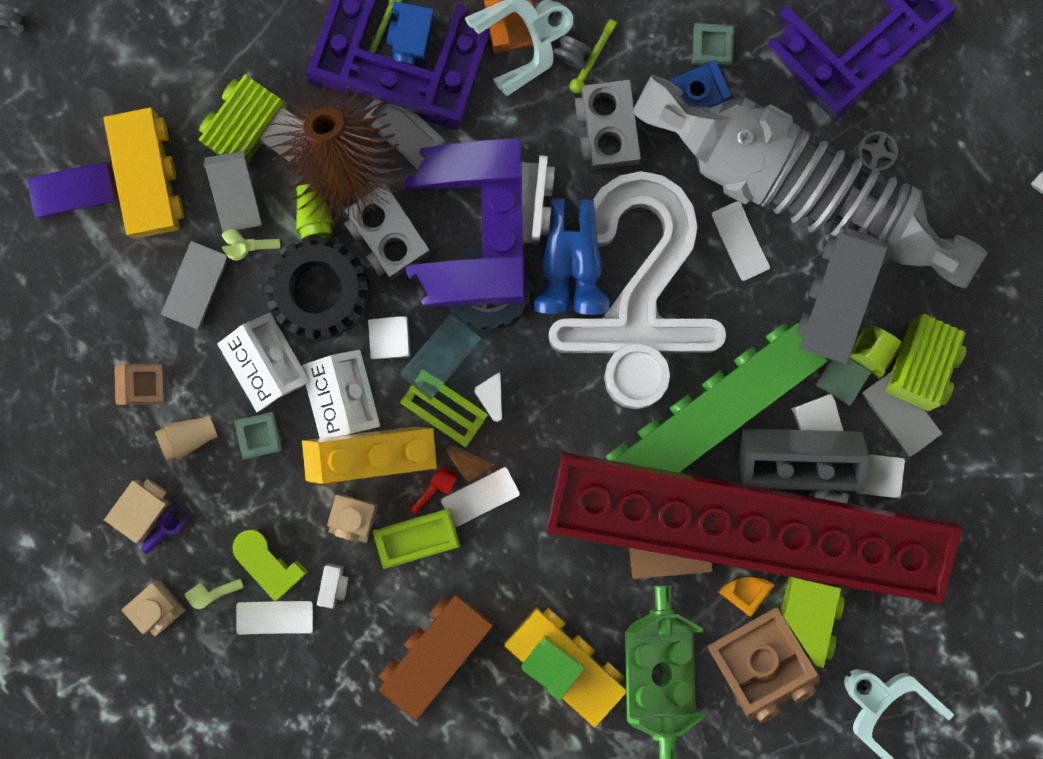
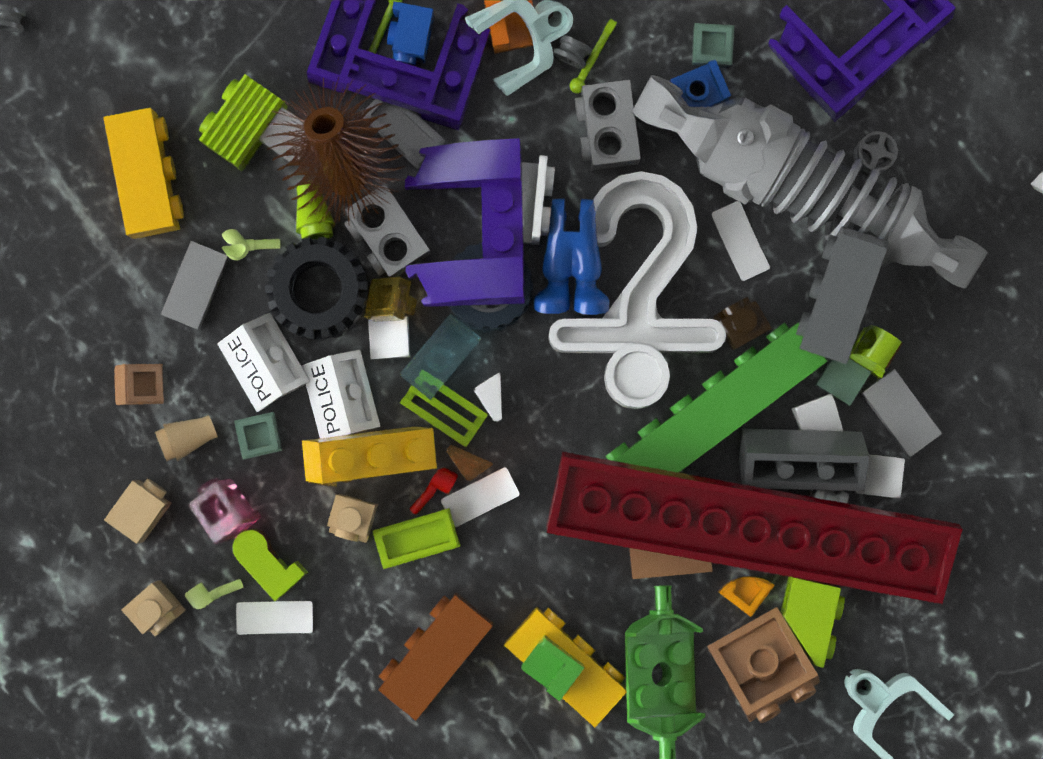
(72, 190): dark purple slope -> none
(167, 526): dark purple hand -> none
(210, 510): none -> clear pink brick
(233, 191): light grey tile -> none
(332, 586): white plate -> none
(389, 300): none -> clear yellow tile
(742, 322): none -> dark brown brick
(927, 363): lime brick -> none

